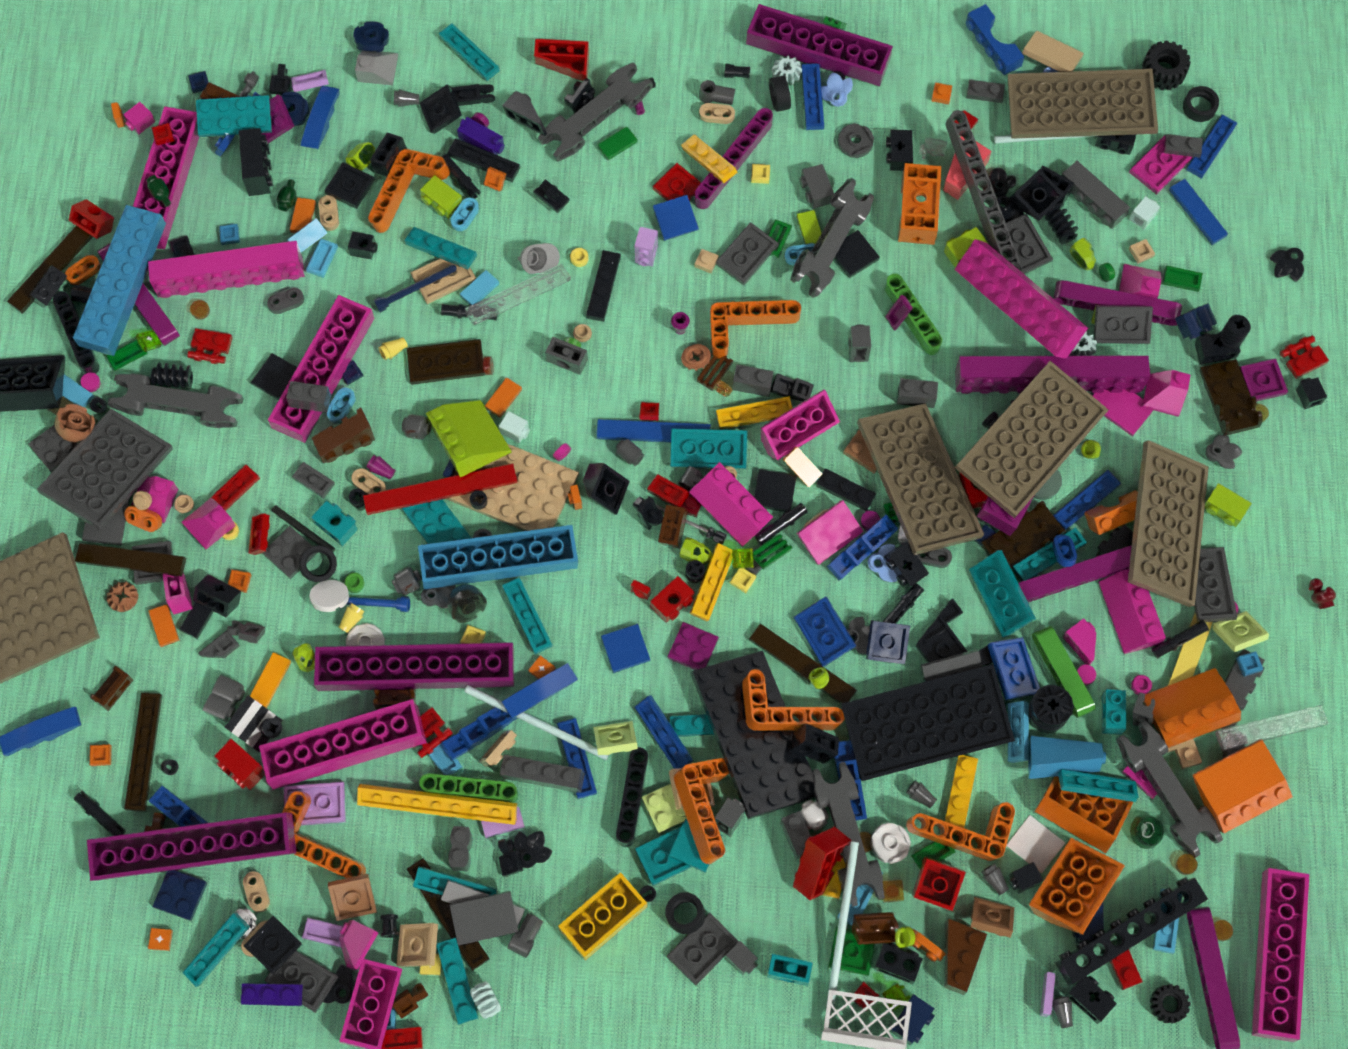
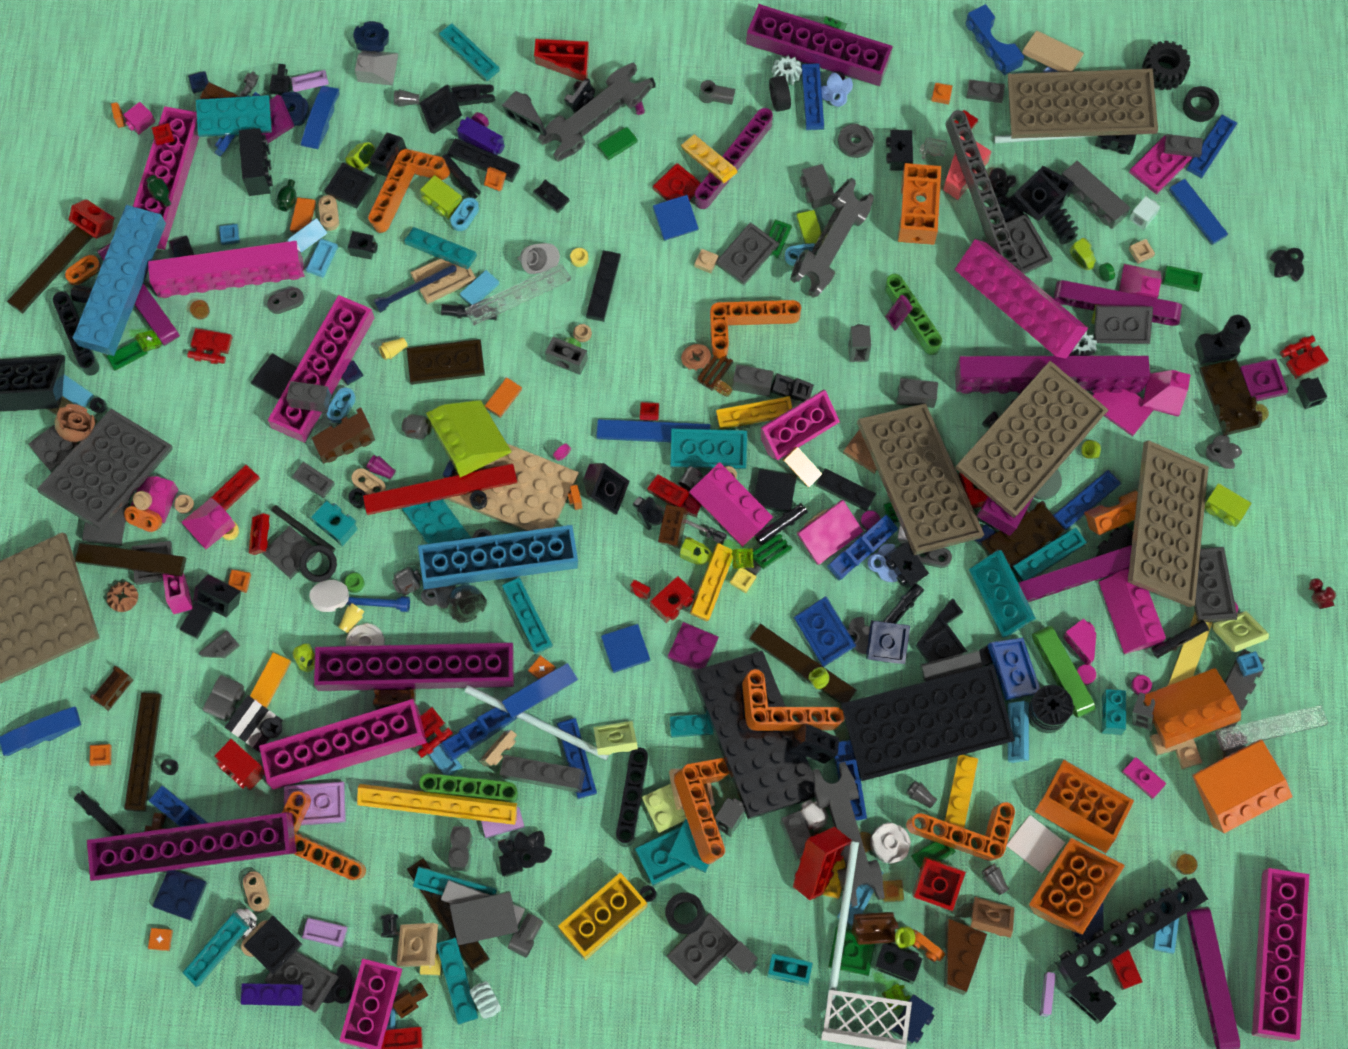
(47, 286): black brick -> none
(90, 382): dark pink tile -> none
(144, 395): dark grey piece -> none
(164, 625): orange tile -> none
(172, 376): black piece -> none
(248, 632): dark grey plate -> none
(352, 897): medium nougat plate -> none
(355, 942): dark pink slope -> none
(473, 635): light yellow tile -> none
(488, 365): clear red tile -> none
(514, 427): light aqua brick -> none
(629, 452): dark grey brick -> none
(646, 246): lavender brick -> none
(663, 733): blue tile -> none
(680, 322): magenta cone -> none
(697, 568): black wheel -> none
(717, 112): tan plate -> none
(736, 71): black pin -> none
(760, 173): light yellow tile -> none
(855, 254): black tile -> none
(864, 989): red tile -> none
(957, 247): lime brick -> none
(1025, 878): black brick -> none
(1051, 755): dark azure slope -> none
(1063, 1009): dark grey cone -> none
(1064, 550): blue plate -> none
(1098, 785): teal plate -> none
(1146, 831): clear green hat -> none
(1151, 761): dark grey piece -> none
(1181, 998): black tyre -> none
(1195, 321): dark blue brick -> none
(1223, 930): clear orange tile -> none

